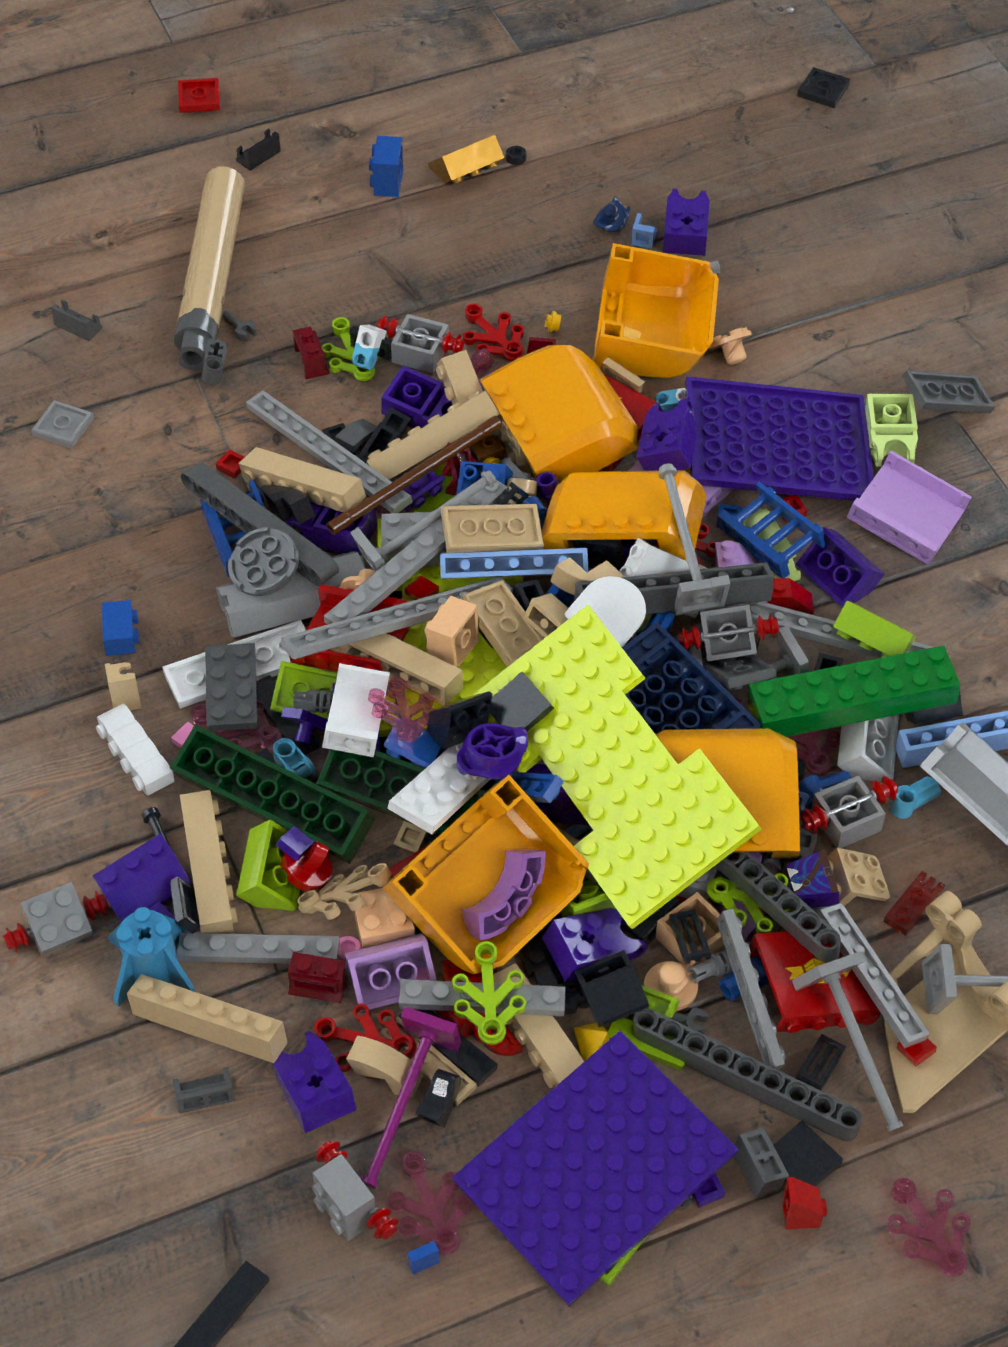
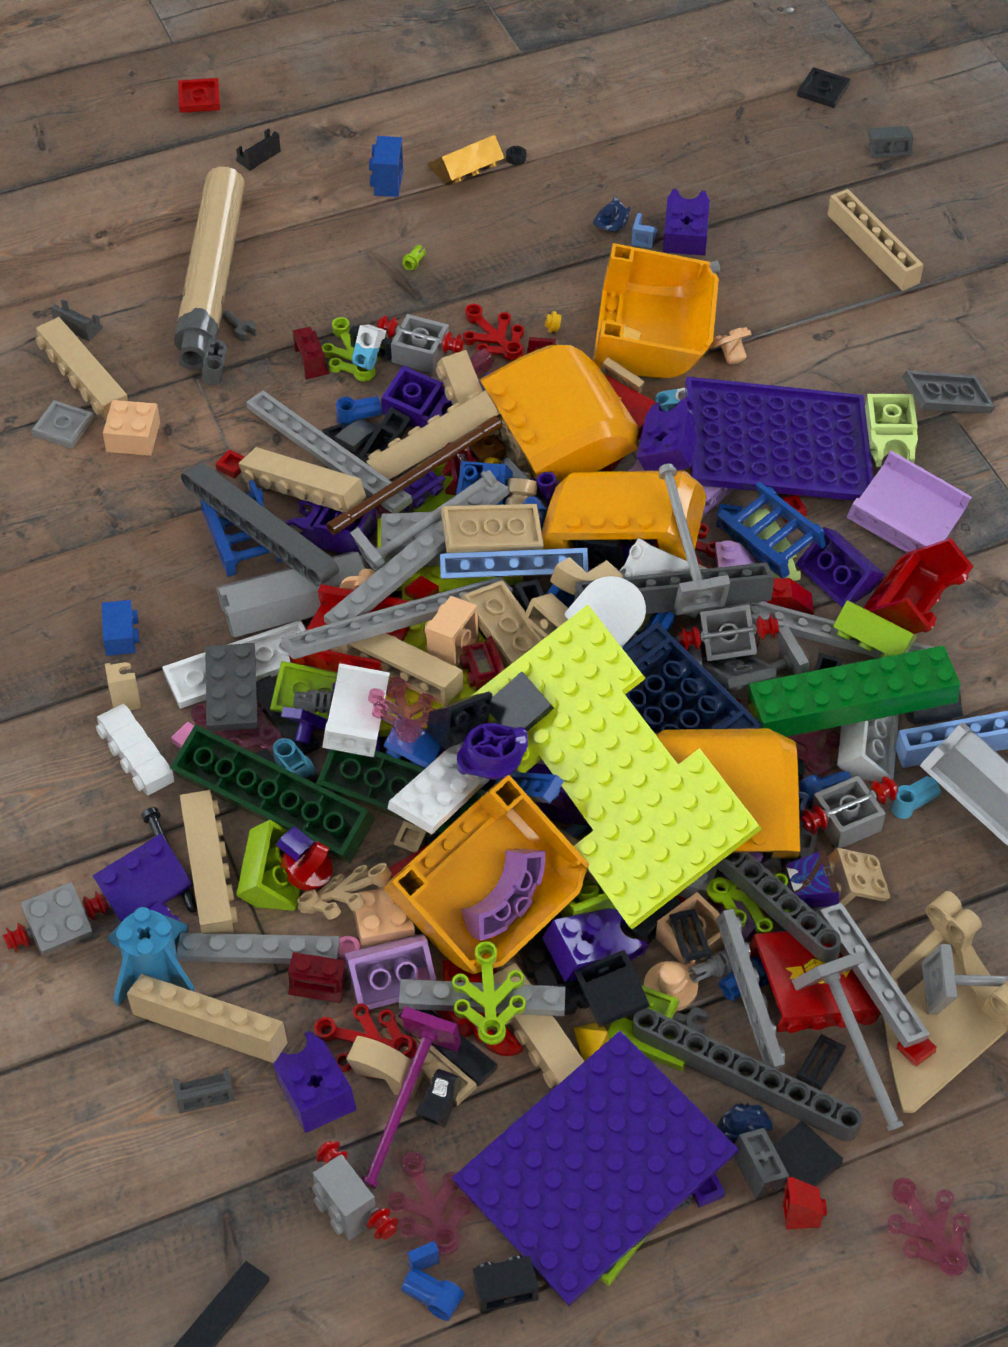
(79, 366): none -> tan brick
(131, 427): none -> light nougat brick
(185, 905): black tile -> none
(263, 561): dark grey tile -> none
(288, 503): black slope -> none
(351, 410): none -> blue piece
(411, 260): none -> lime pin
(439, 1297): none -> blue piece
(481, 663): none -> dark red window
(505, 1283): none -> black brick
(511, 495): black tile -> none
(743, 1119): none -> dark blue hat
(875, 239): none -> tan brick
(890, 141): none -> dark grey hinge
(913, 903): clear red hinge -> none
(917, 583): none -> red windscreen

